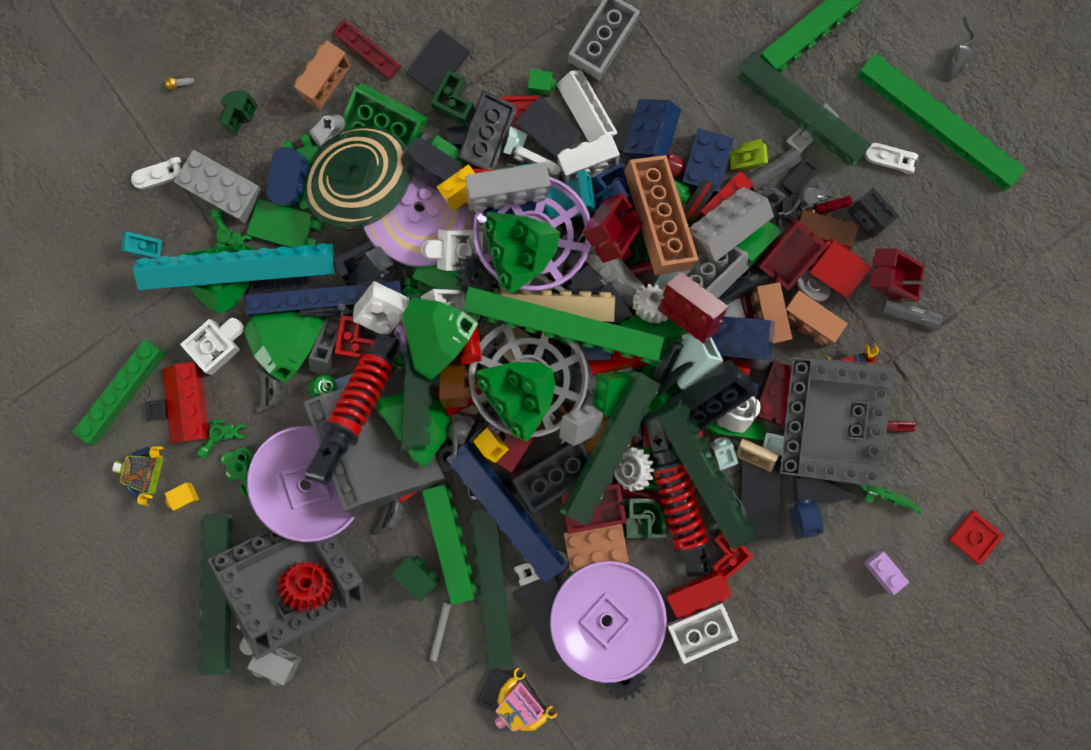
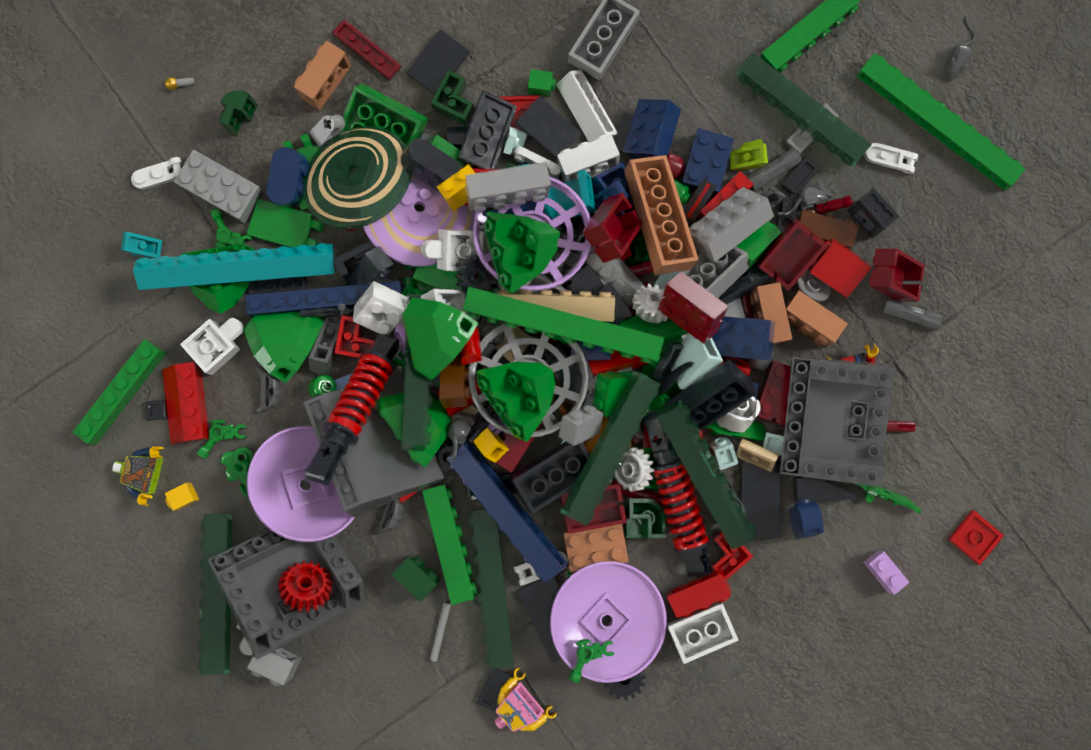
(587, 653): none -> green piece

